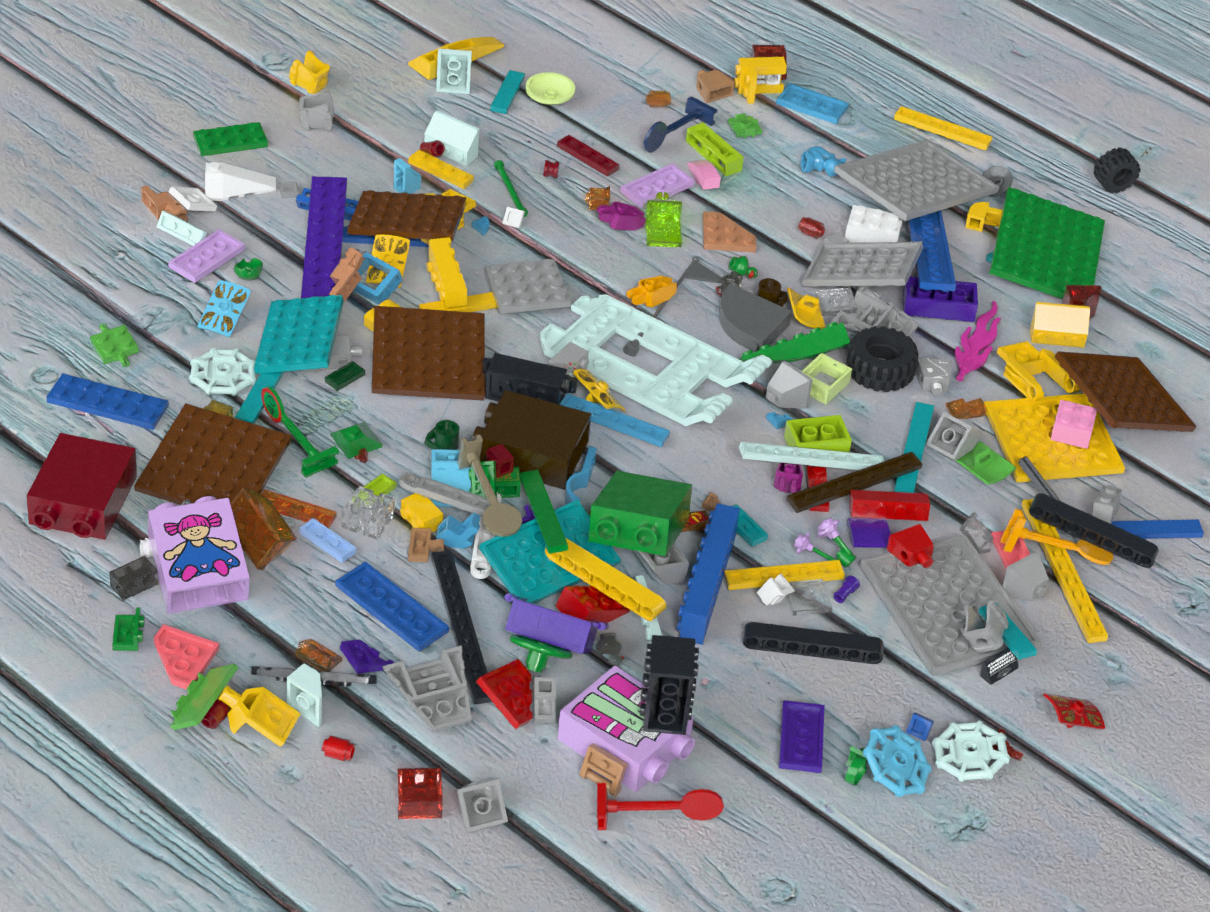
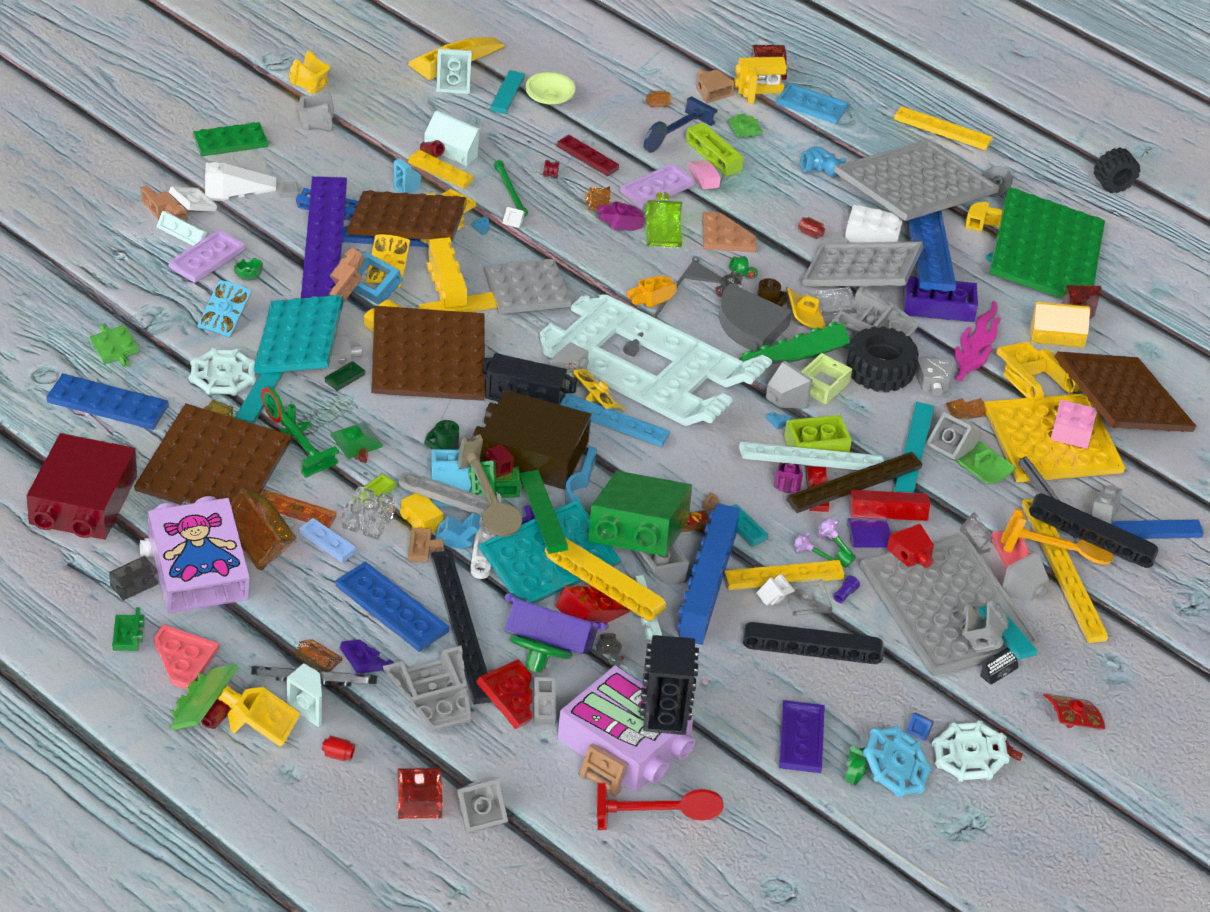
(302, 426): none -> green plant

